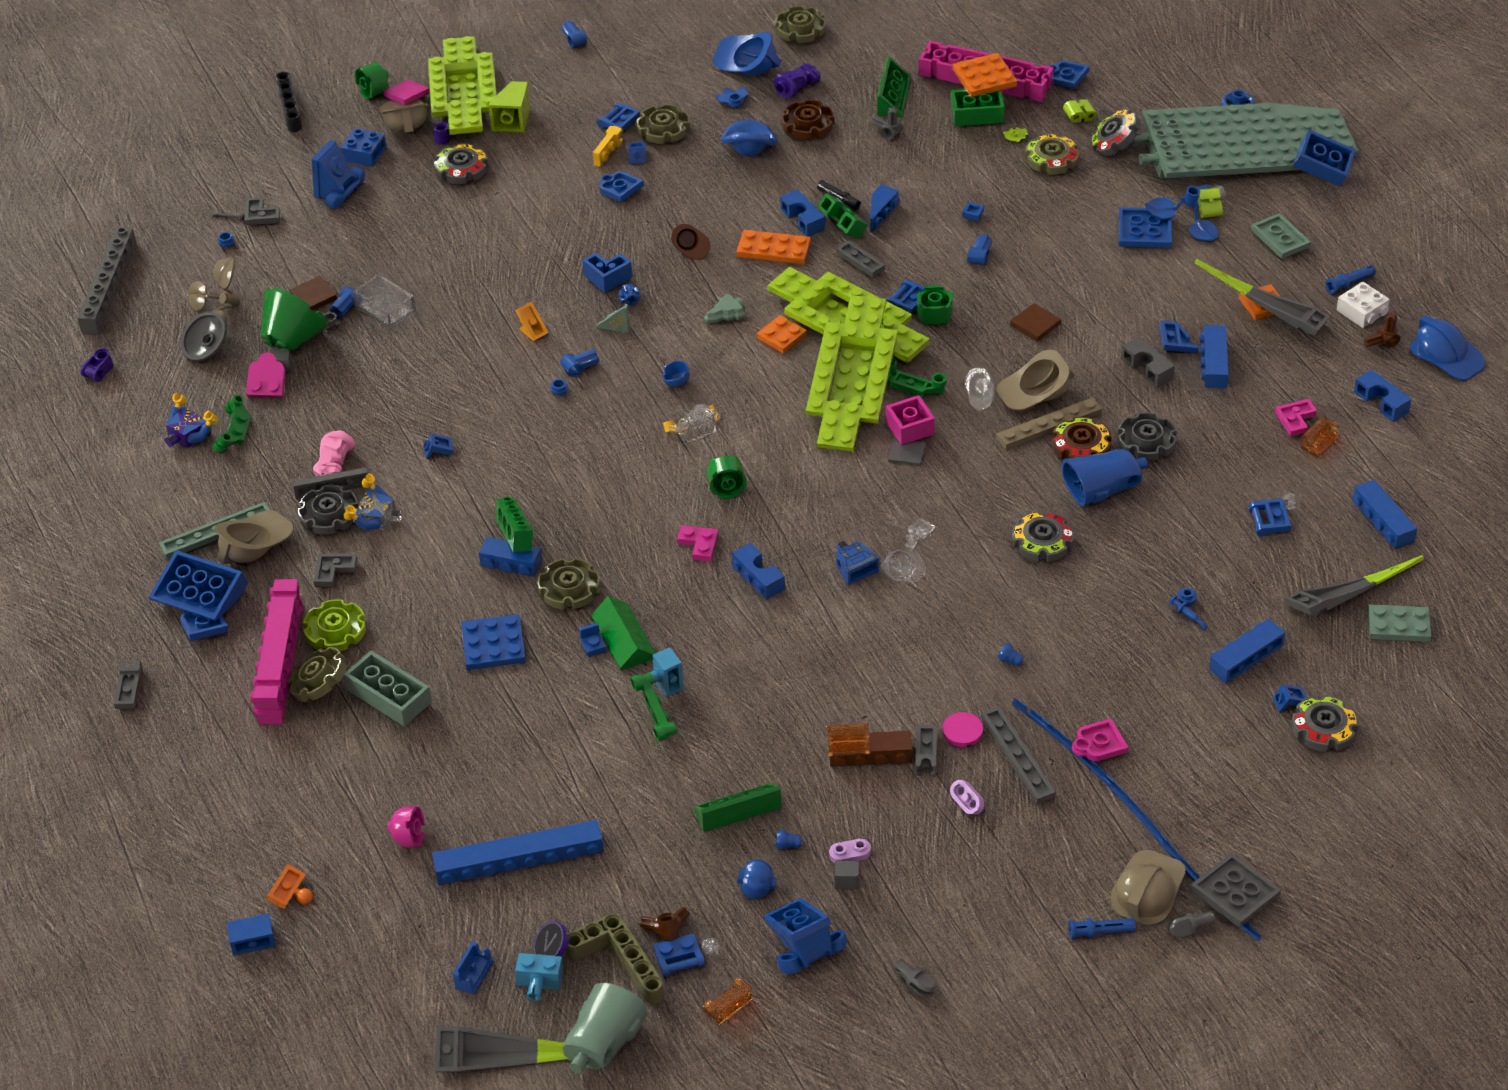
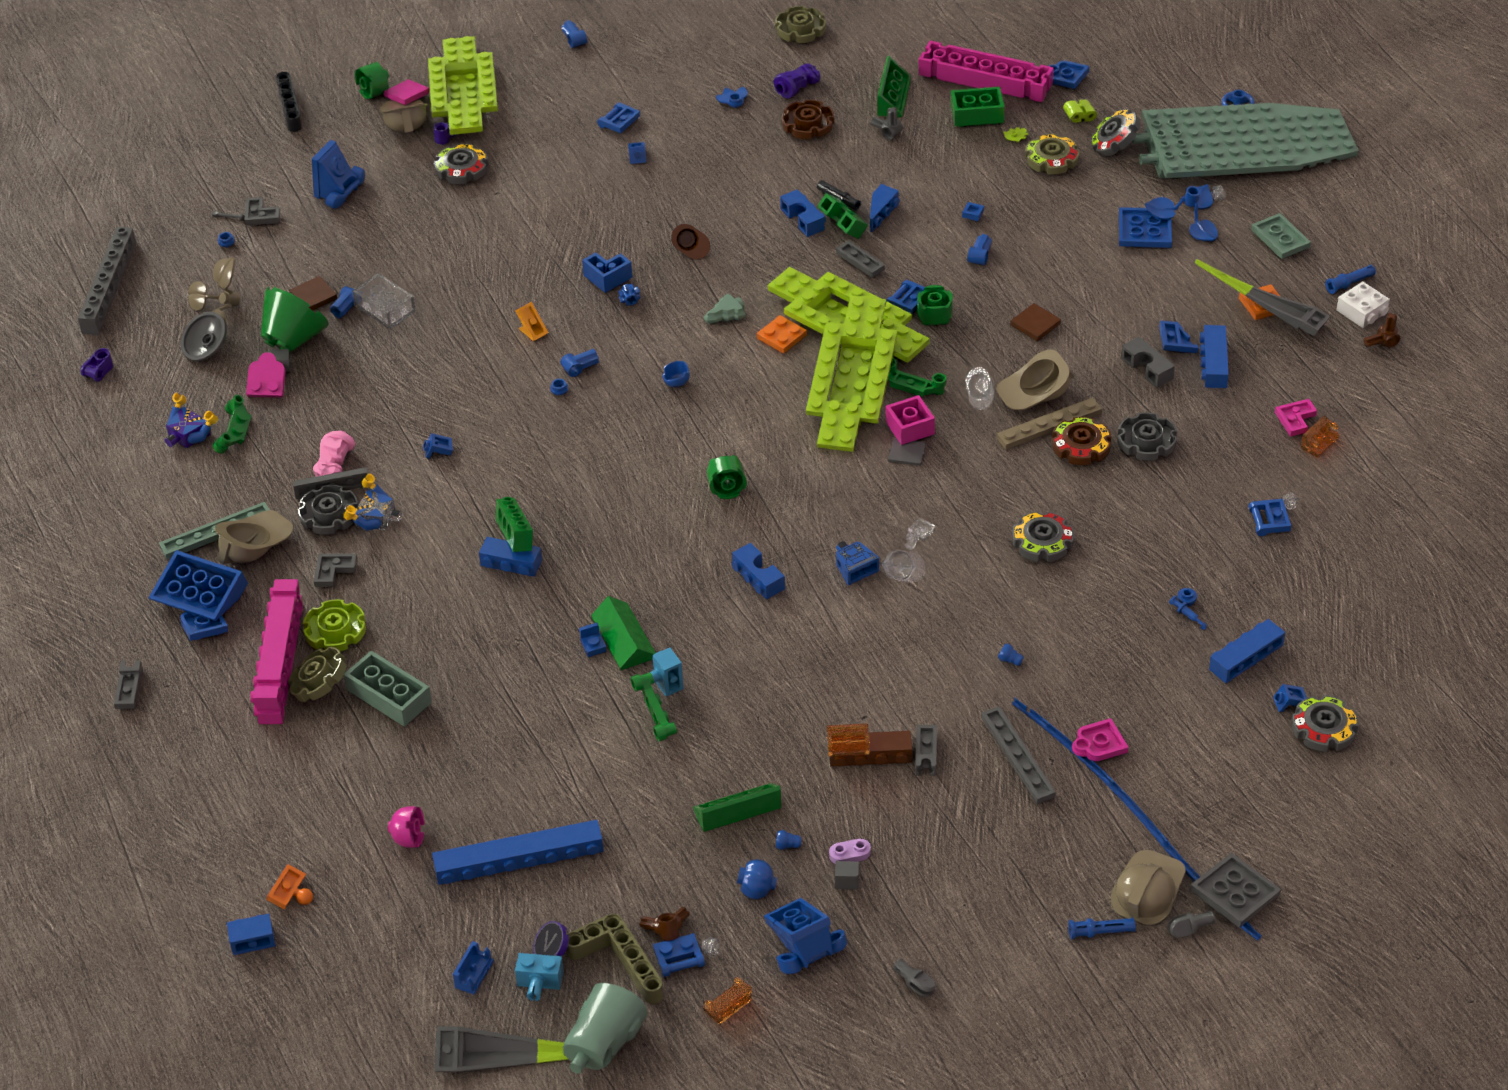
(332, 318): dark grey plate -> none
(363, 147): blue brick -> none
(493, 642): blue plate -> none
(510, 108): lime slope -> none
(568, 583): olive piece -> none
(607, 145): yellow plate -> none
(616, 321): sand green tile -> none
(619, 185): blue plate -> none
(663, 124): olive piece -> none
(695, 423): clear torso -> none
(701, 538): dark pink plate -> none
(747, 54): blue piece -> none
(749, 137): blue piece -> none
(773, 247): orange plate -> none
(962, 729): dark pink tile -> none
(968, 798): lavender plate -> none
(984, 74): orange plate -> none
(1101, 475): blue torso -> none
(1210, 203): lime piece -> none
(1324, 157): blue brick -> none
(1325, 598): dark grey plate -> none
(1384, 514): blue brick -> none
(1394, 402): blue arch -> none
(1399, 623): sand green plate -> none
(1447, 348): blue piece -> none

